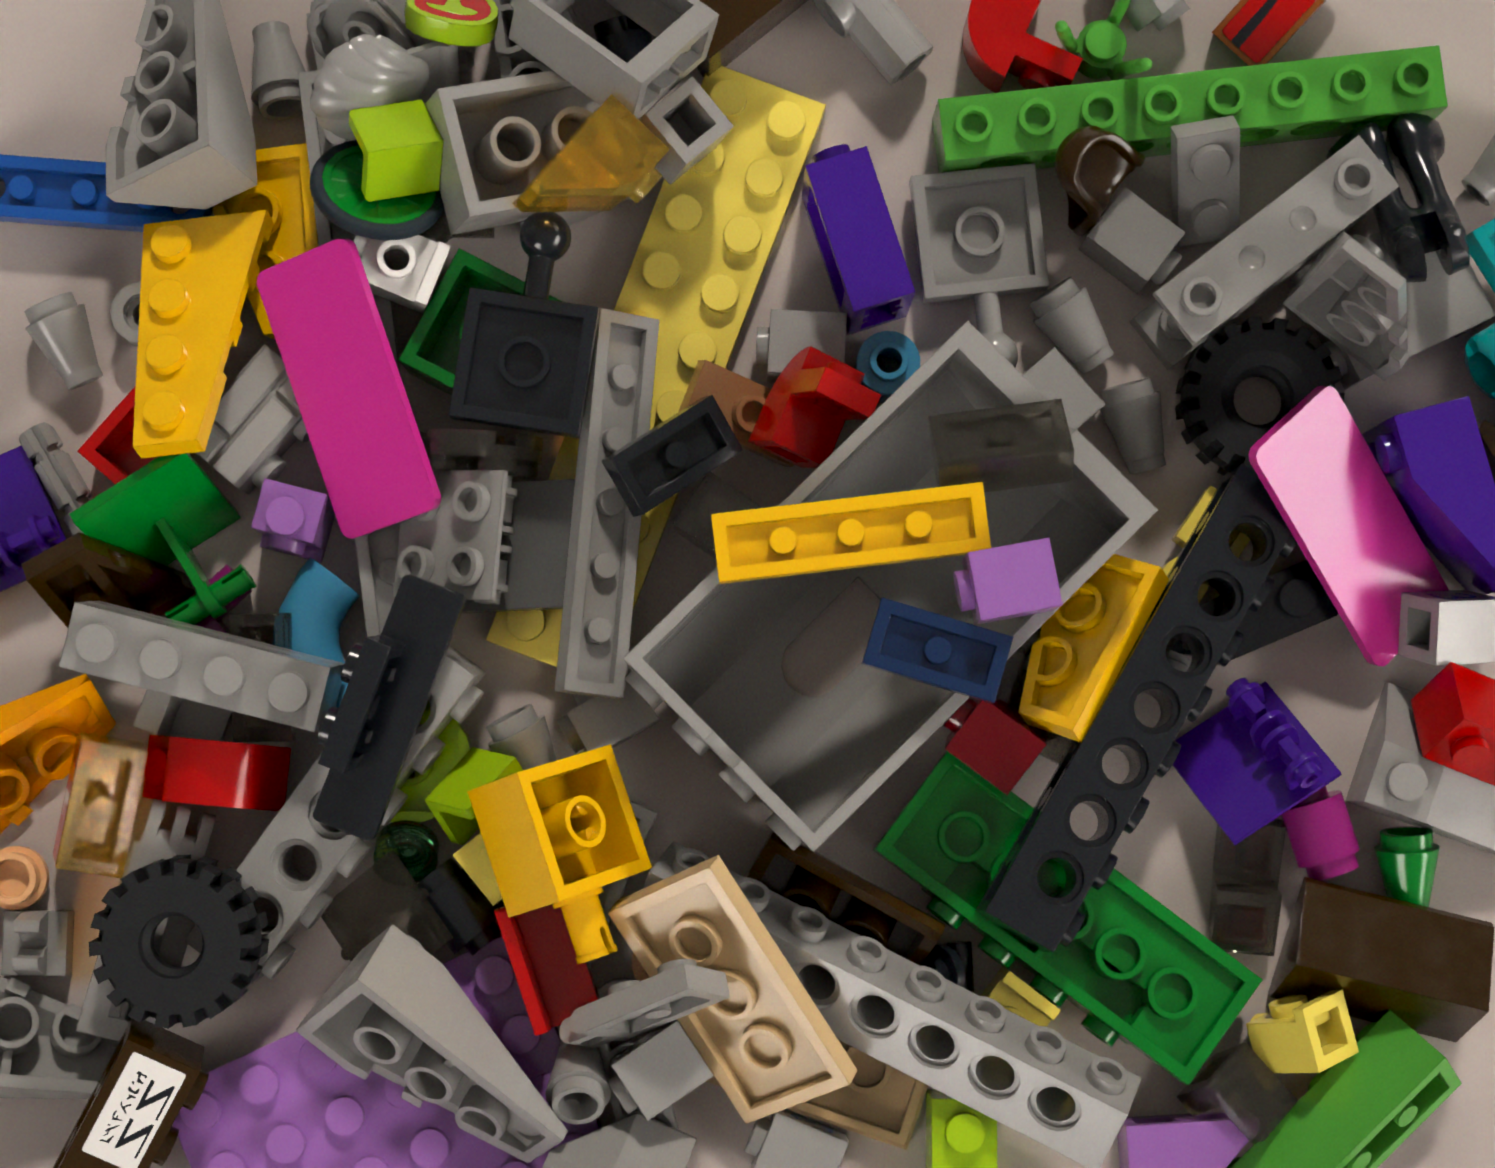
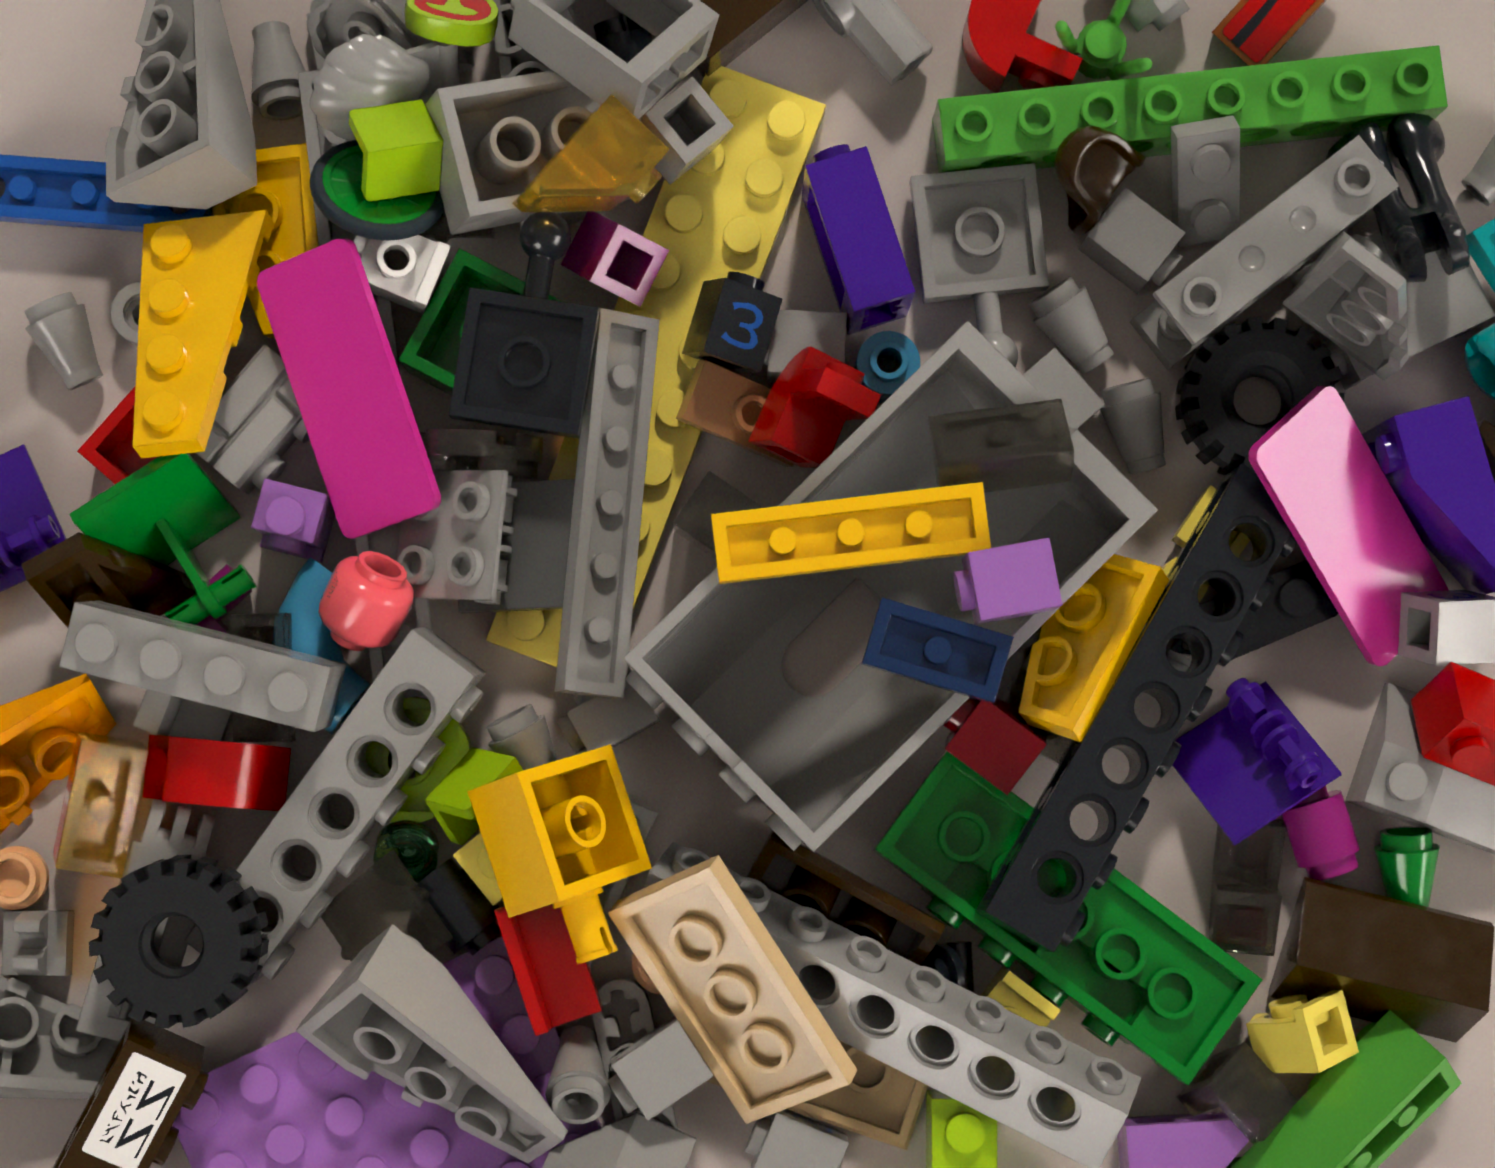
(56, 470): light grey axle -> none
(366, 601): none -> coral head
(383, 706): black bracket -> none
(614, 257): none -> magenta brick
(644, 1005): light grey hinge -> none
(672, 455): black plate -> none
(733, 323): none -> black brick

